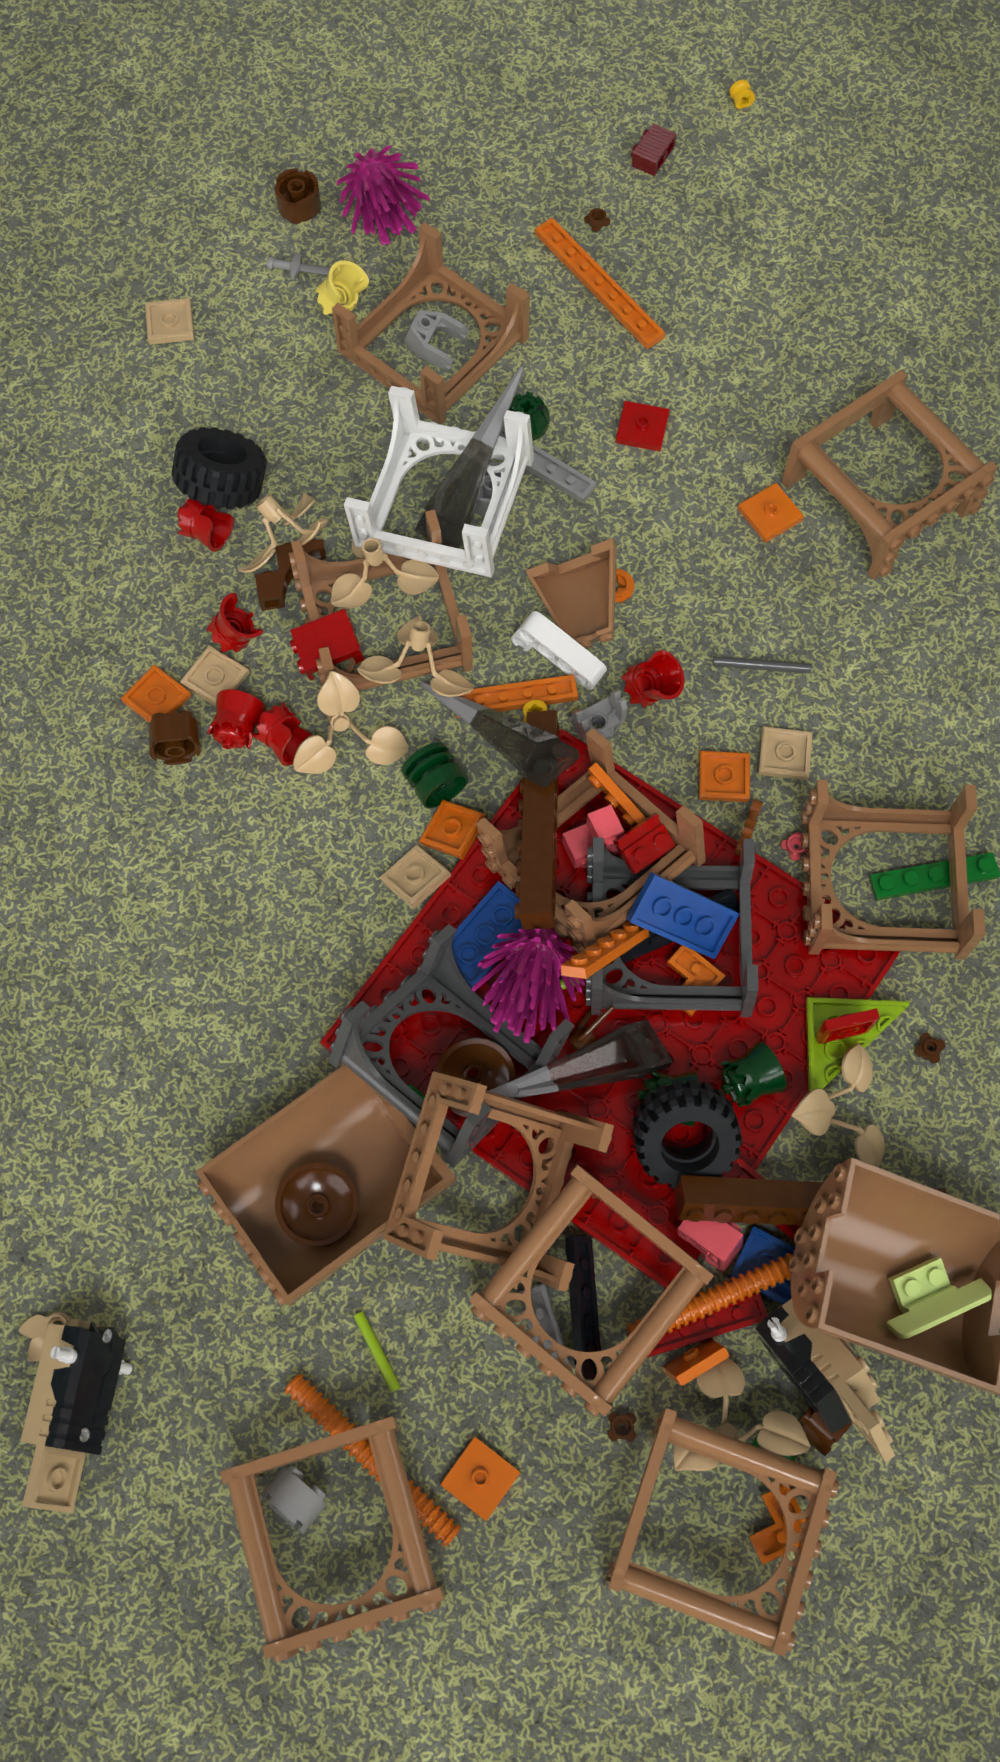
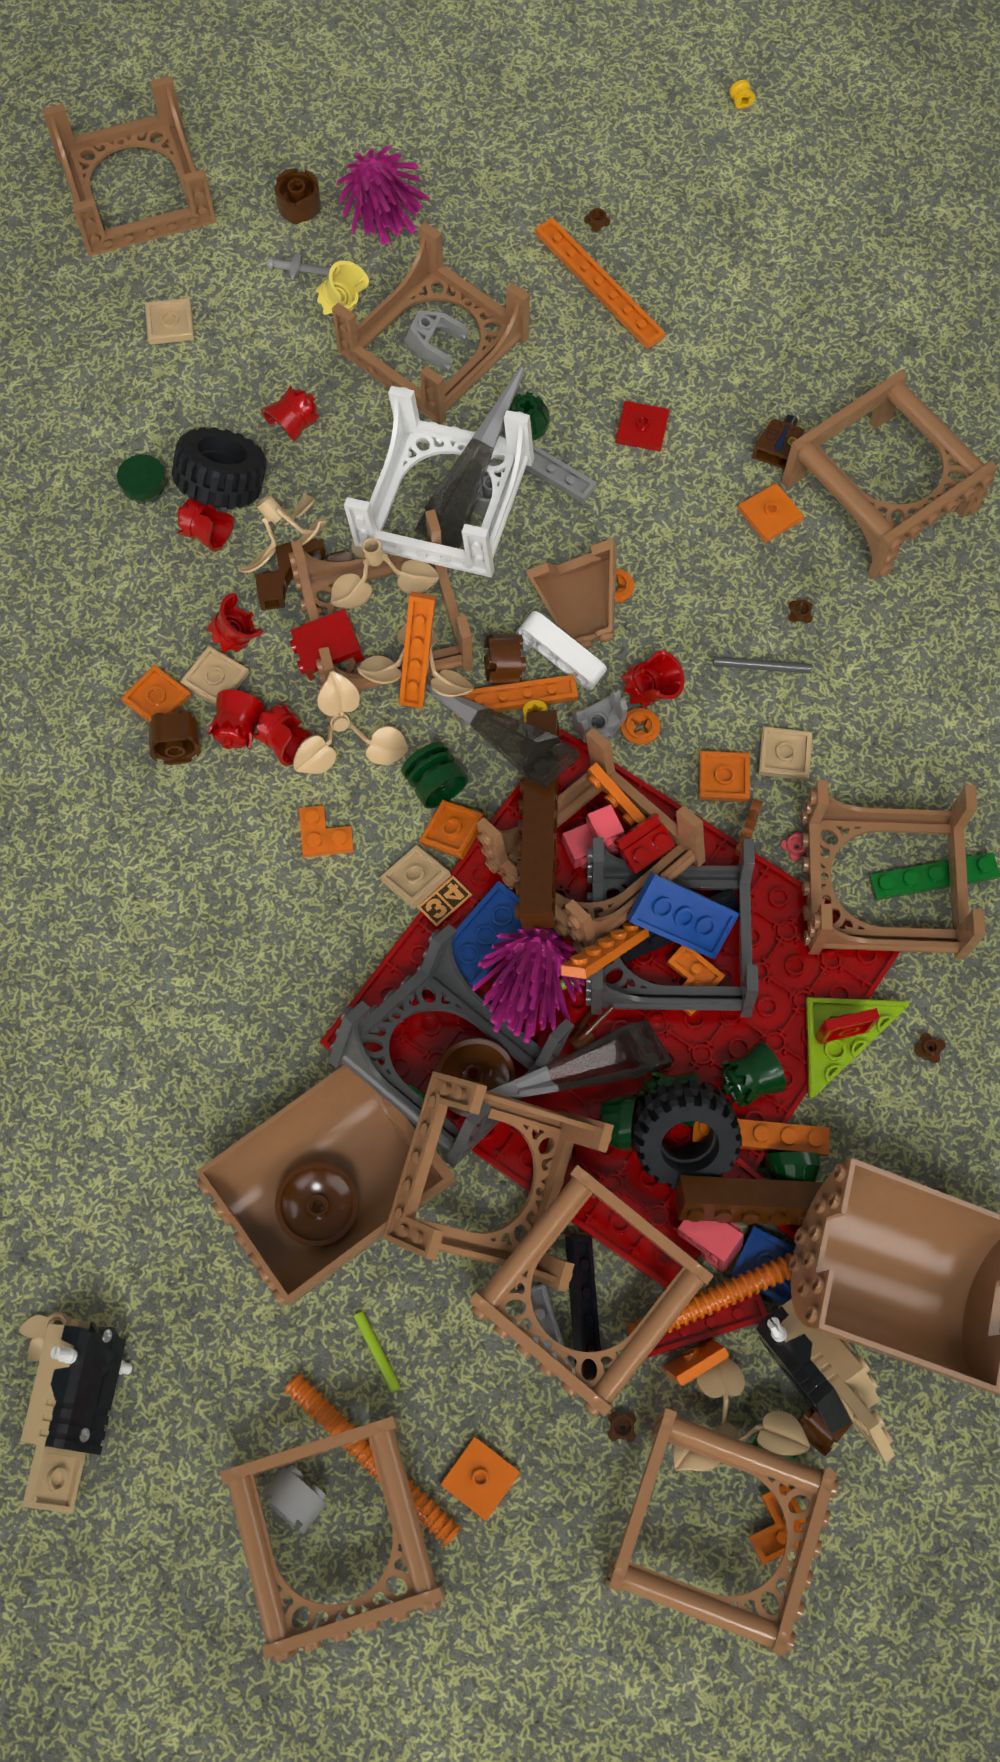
(137, 133): none -> medium nougat arch
(141, 478): none -> dark green piece
(293, 412): none -> red hat
(319, 840): none -> orange plate
(340, 556): none -> reddish brown tile
(417, 649): none -> orange plate
(444, 901): none -> clear orange sticker
(503, 658): none -> reddish brown brick
(620, 1113): none -> dark green piece
(638, 717): none -> orange gear
(653, 149): dark red brick -> none
(775, 1136): none -> orange plate
(776, 441): none -> reddish brown torso
(793, 1166): none -> dark green piece
(800, 605): none -> reddish brown plate
(816, 1108): tan plant -> none
(930, 1299): yellowish green plate -> none

